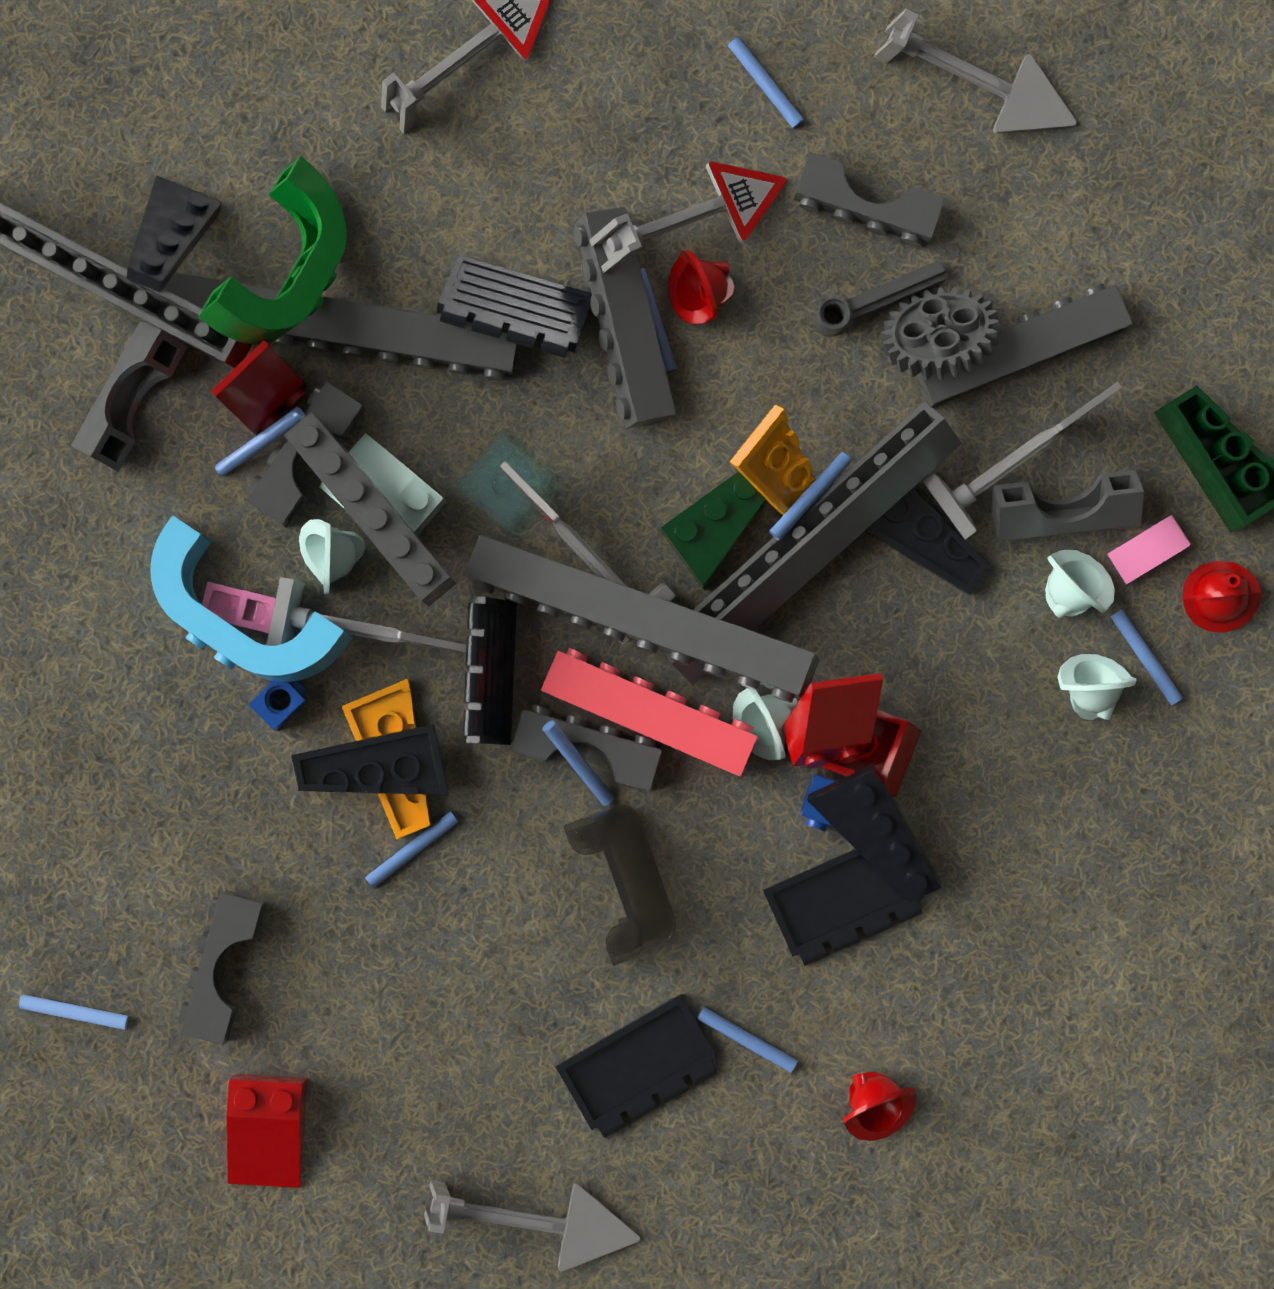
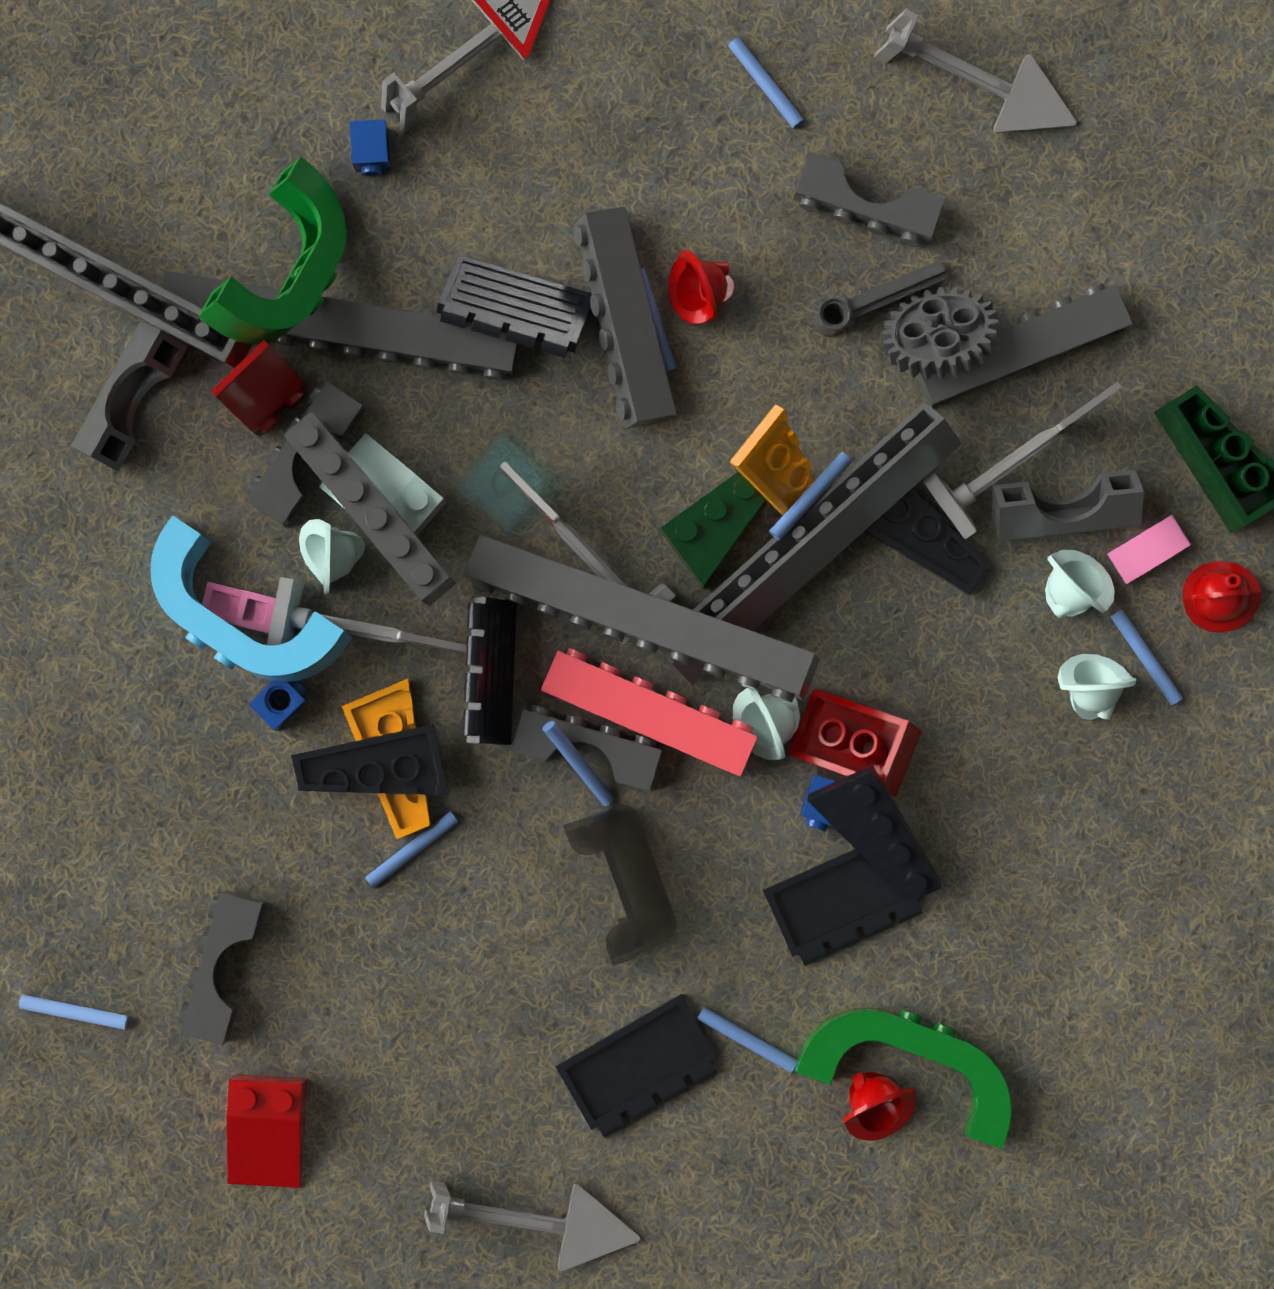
(169, 232): black wing -> none
(259, 442): medium blue bar -> none
(370, 147): none -> blue brick
(741, 195): light grey piece -> none
(833, 721): red slope -> none
(991, 1101): none -> green arch

